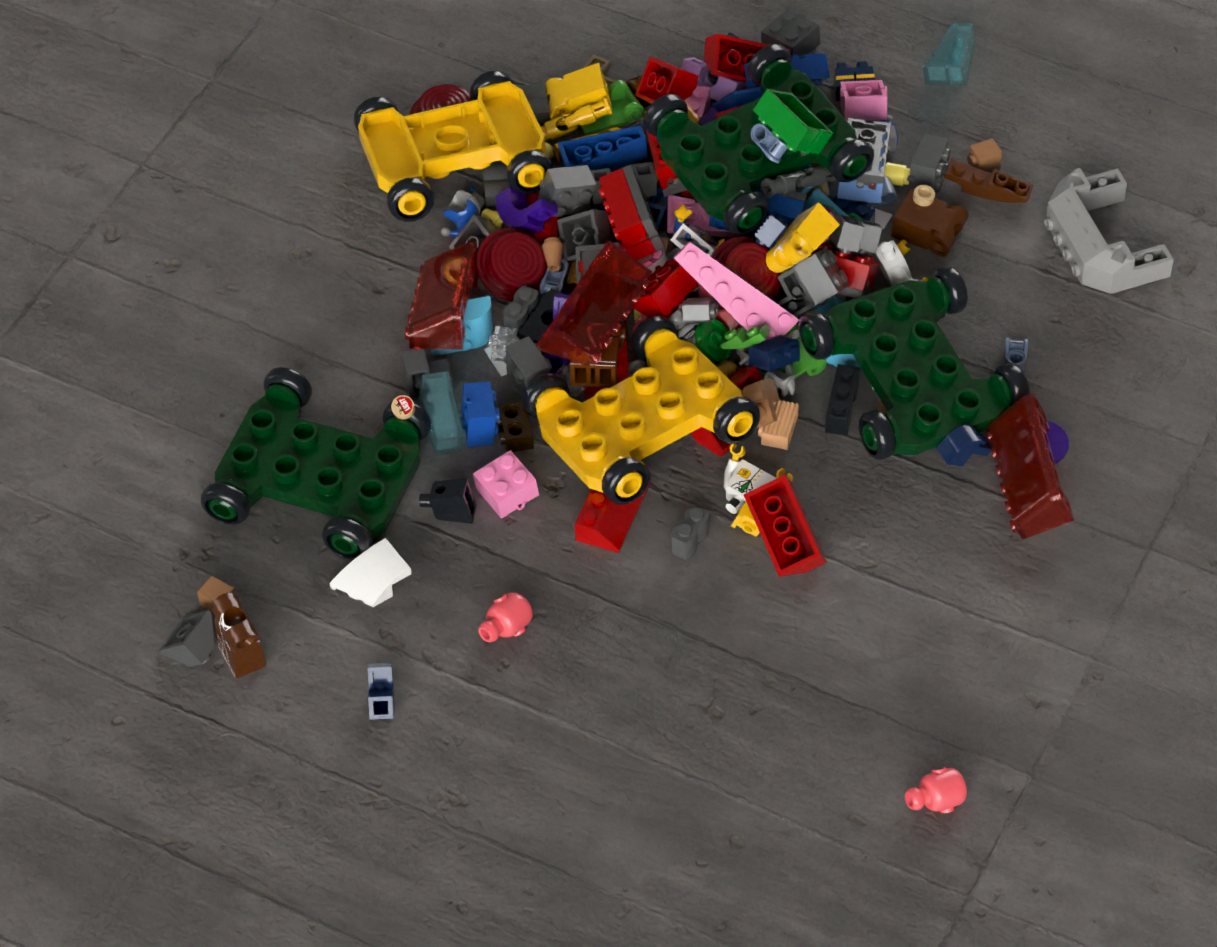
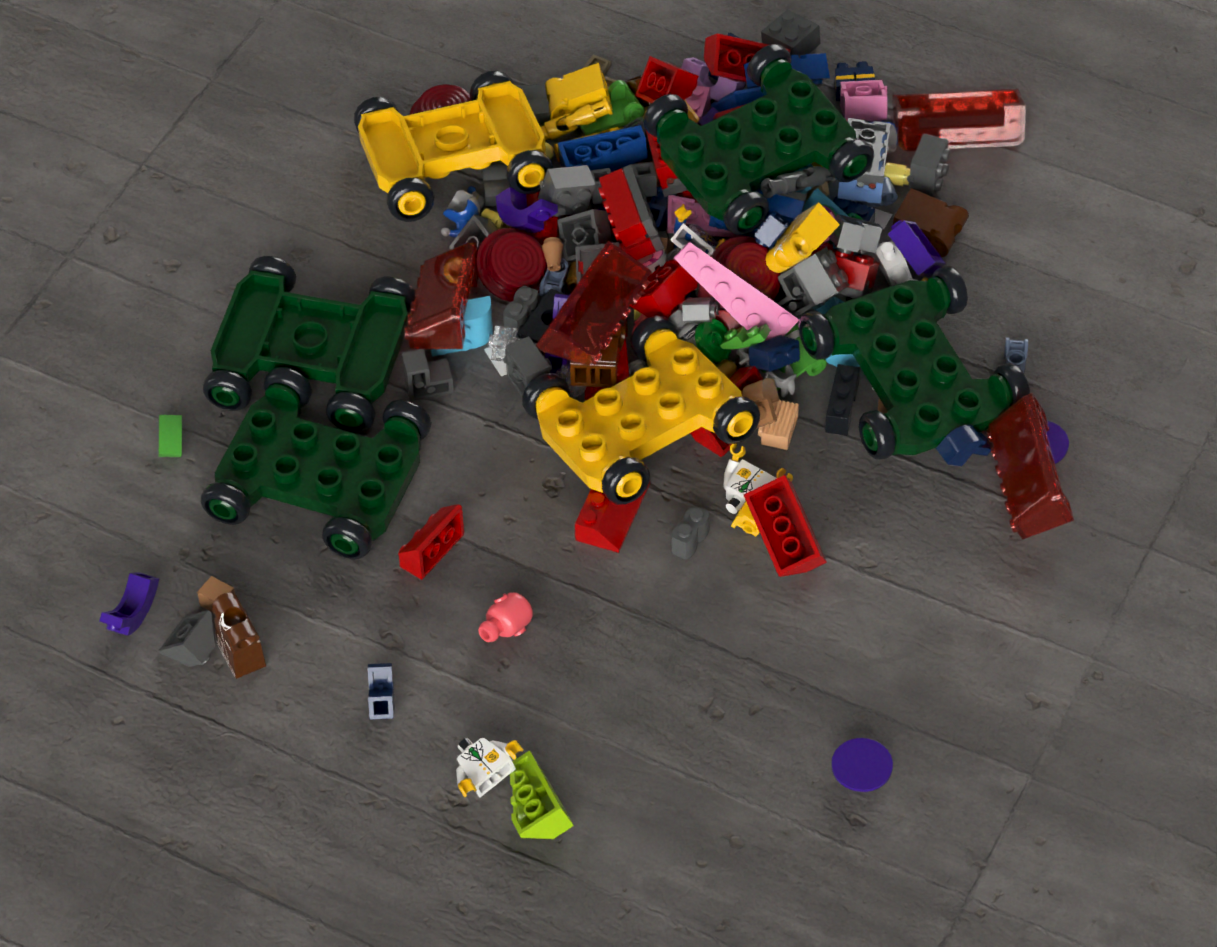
(133, 605): none -> dark purple arch
(170, 435): none -> bright green slope
(311, 335): none -> dark green piece
(372, 574): white slope -> none
(403, 407): tile -> none
(432, 541): none -> red slope
(439, 402): clear light blue wedge -> none
(451, 500): black torso -> none
(479, 414): blue brick -> none
(484, 764): none -> white torso
(506, 484): bright pink brick -> none
(515, 427): dark brown brick -> none
(535, 804): none -> lime wedge
(770, 144): sand blue piece -> none
(792, 122): green piece -> none
(862, 764): none -> dark purple piece
(916, 248): none -> dark purple window
(923, 195): tan tile -> none
(938, 791): coral piece -> none
(953, 57): clear light blue wedge -> none
(962, 117): none -> clear red windscreen
(985, 155): medium nougat brick -> none
(990, 186): reddish brown slope -> none
(1091, 260): light grey wedge -> none

